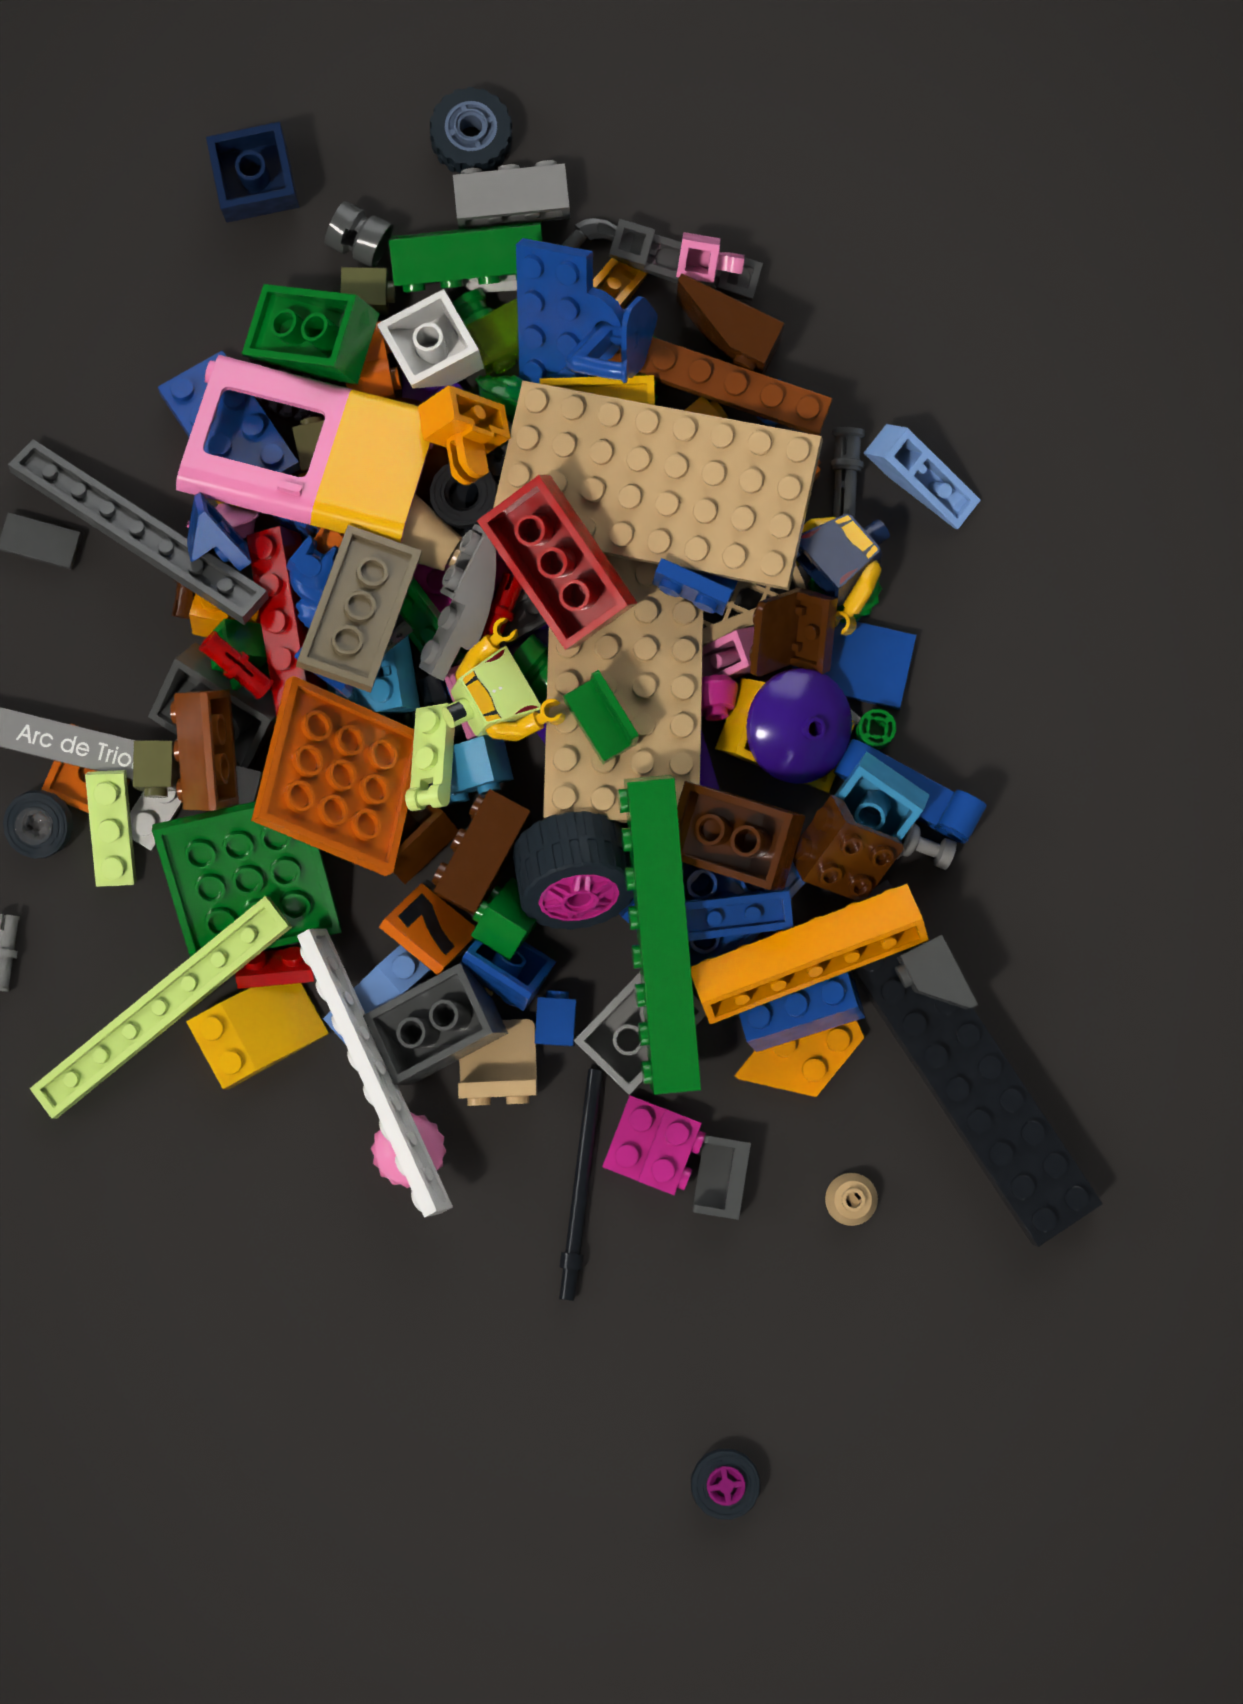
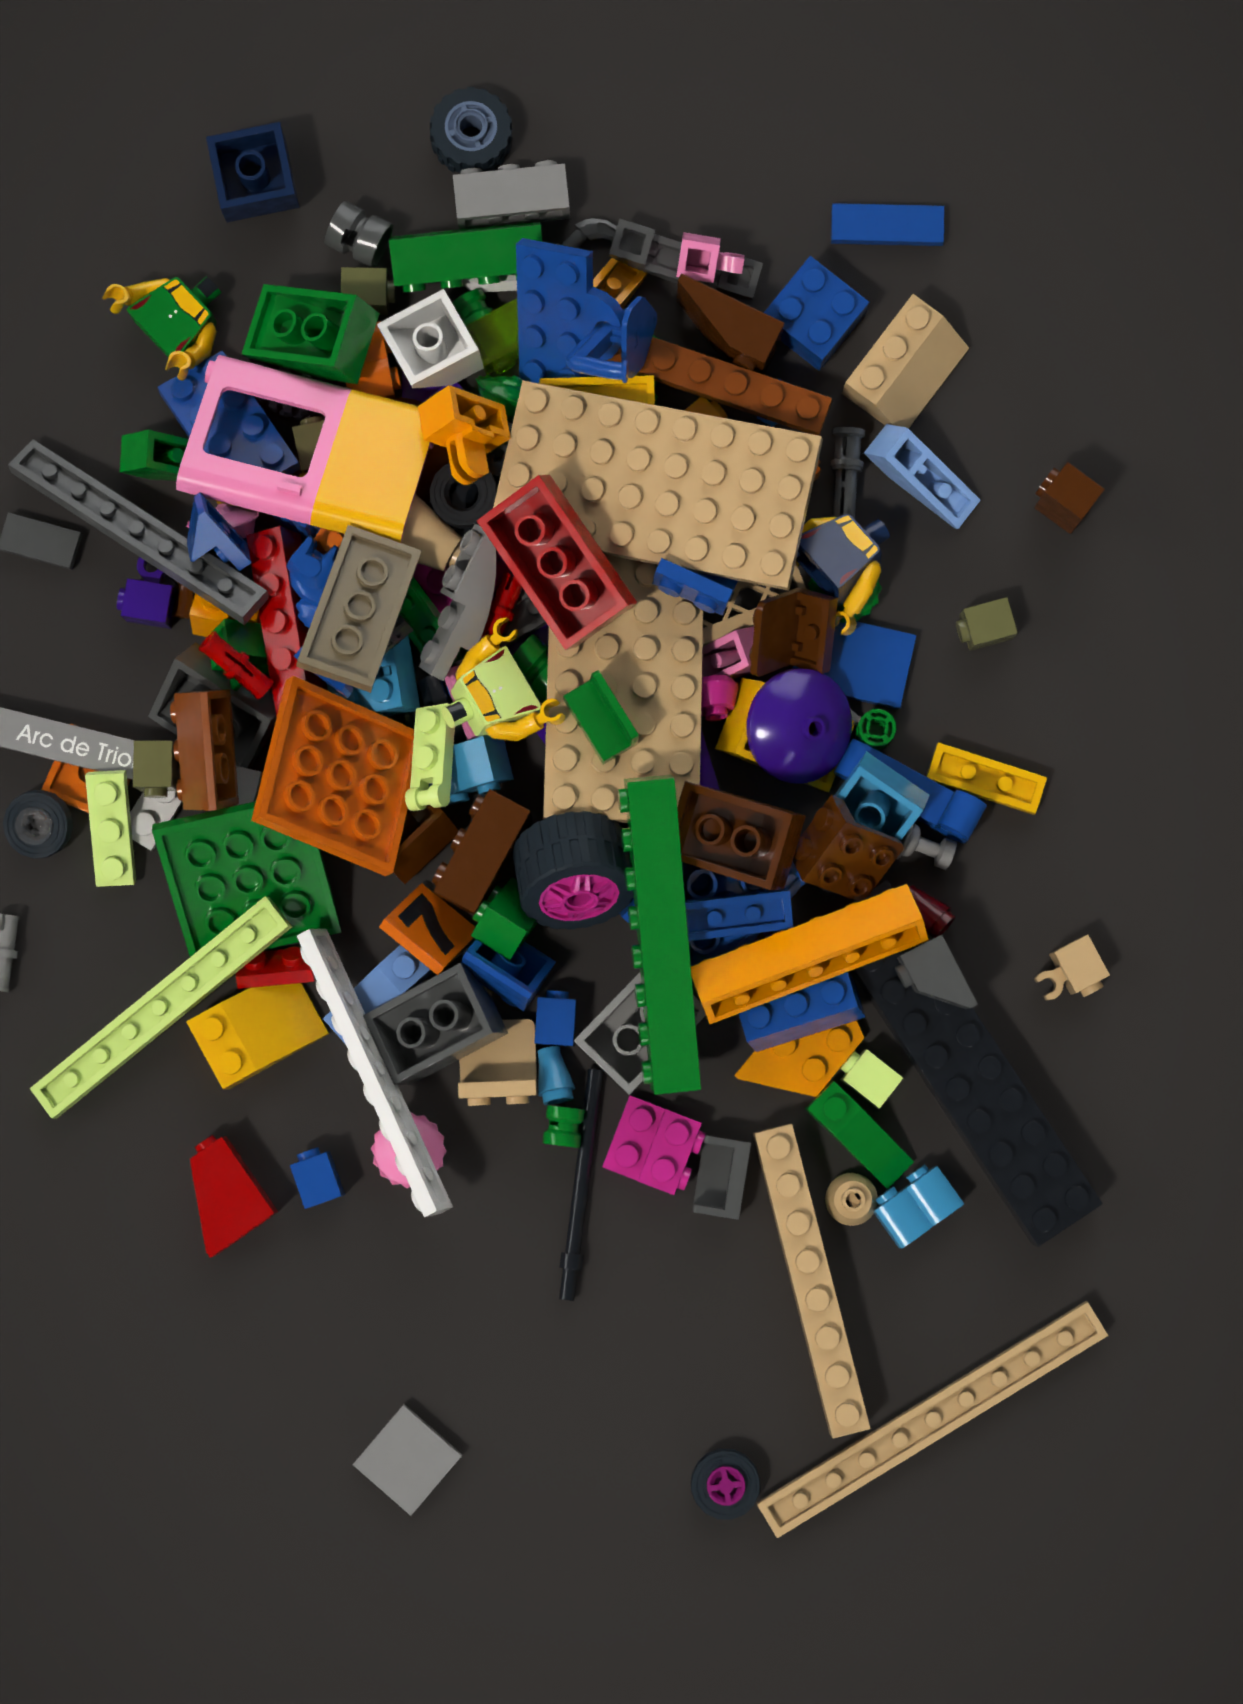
(147, 600): none -> dark purple brick
(152, 455): none -> green slope
(172, 317): none -> torso
(226, 1195): none -> red slope
(316, 1177): none -> blue brick
(407, 1459): none -> light grey tile
(554, 1079): none -> dark azure cone
(563, 1126): none -> green wheel
(811, 1281): none -> tan brick
(817, 312): none -> blue brick
(859, 1134): none -> green slope
(870, 1077): none -> yellowish green brick
(887, 224): none -> blue tile
(906, 365): none -> tan slope
(917, 1206): none -> dark azure brick
(931, 1419): none -> tan plate
(934, 912): none -> dark red cone
(986, 624): none -> olive brick
(986, 778): none -> yellow plate
(1067, 496): none -> reddish brown brick
(1077, 967): none -> tan brick

